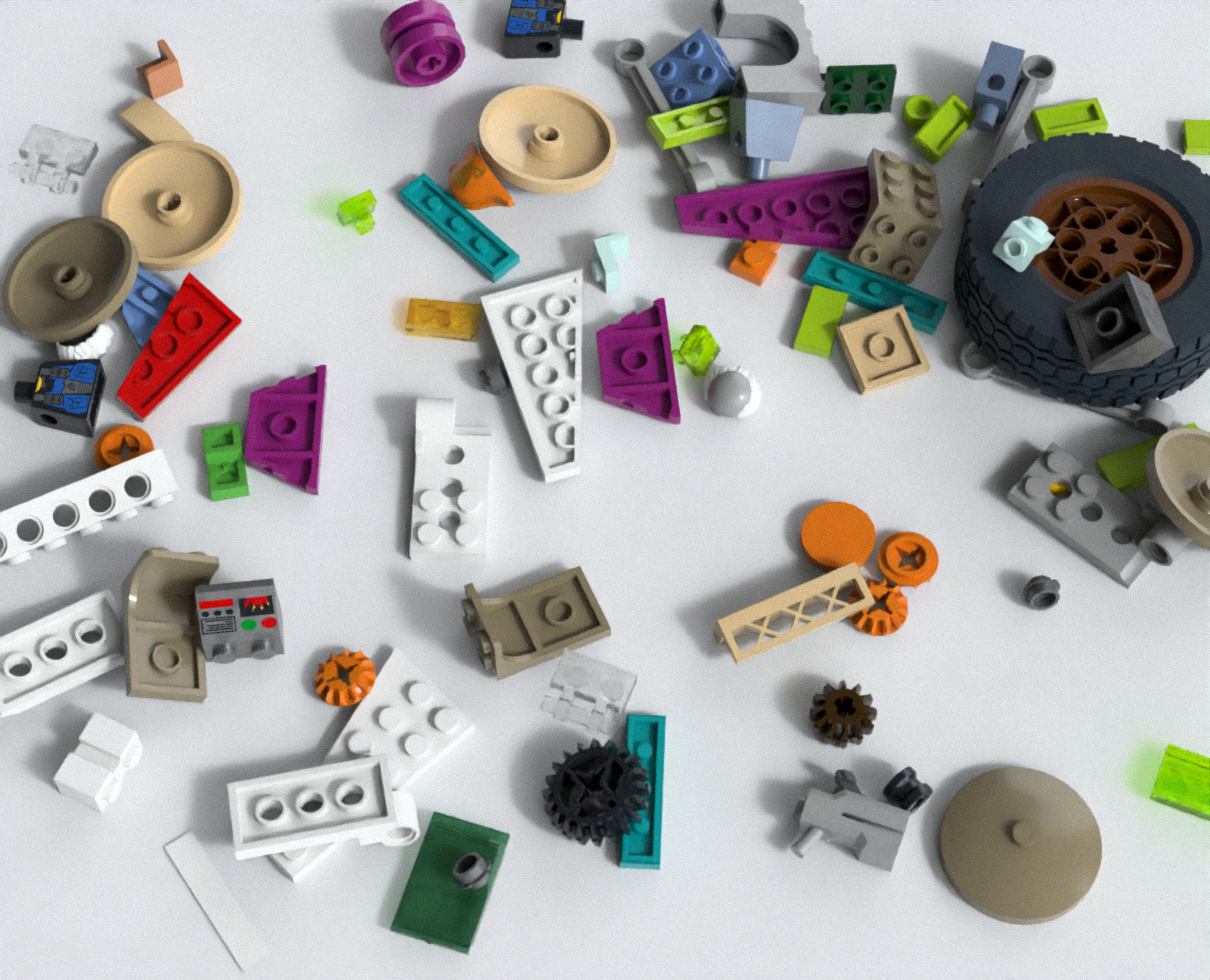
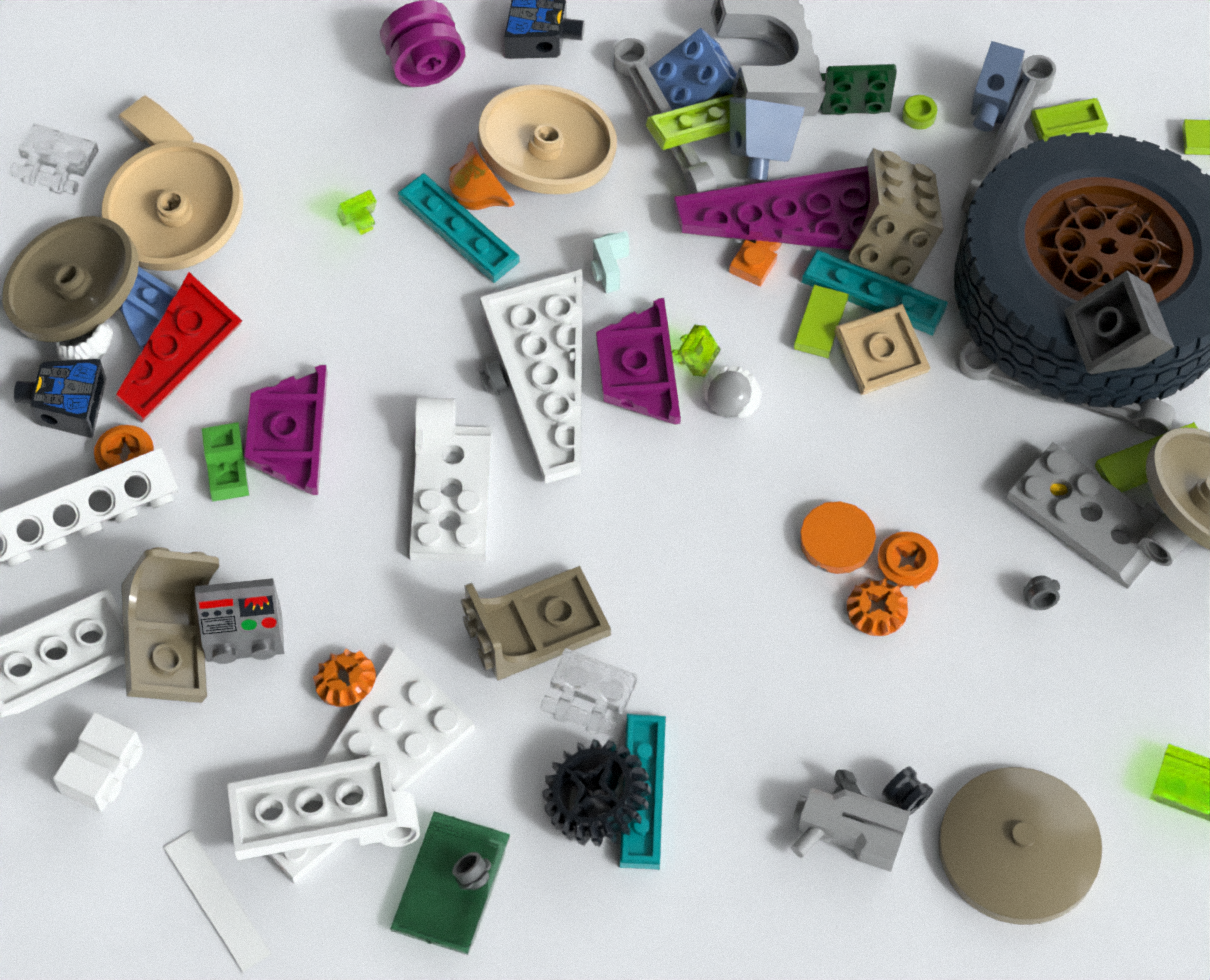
(161, 74): nougat panel -> none
(443, 320): clear yellow plate -> none
(786, 604): tan fence -> none
(857, 718): dark brown gear -> none
(943, 128): lime tile -> none
(1022, 242): light aqua bracket -> none

